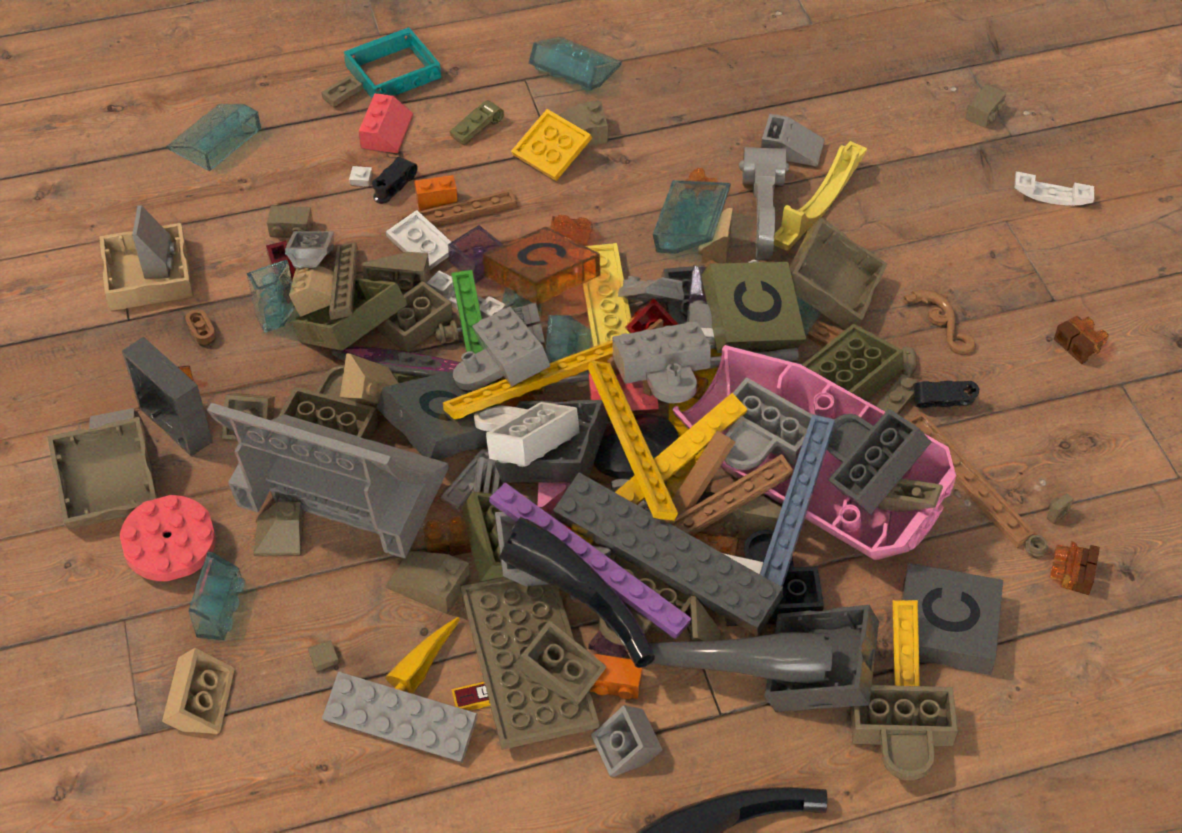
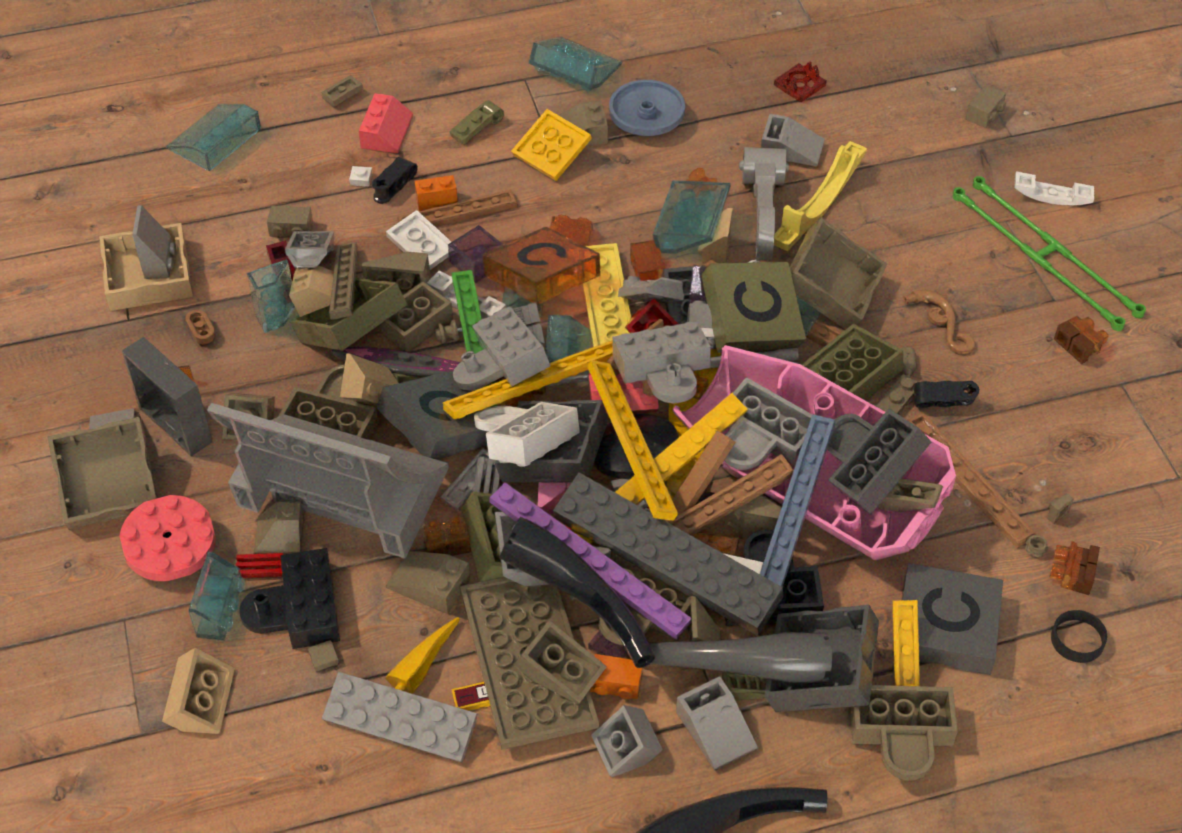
(260, 562): none -> red tile
(300, 605): none -> black brick
(388, 45): teal window -> none
(646, 260): none -> clear orange brick
(647, 107): none -> sand blue dish
(715, 723): none -> light grey slope
(740, 693): none -> olive slope
(787, 82): none -> clear red piece
(1087, 618): none -> black tyre
(1117, 322): none -> bright green bar

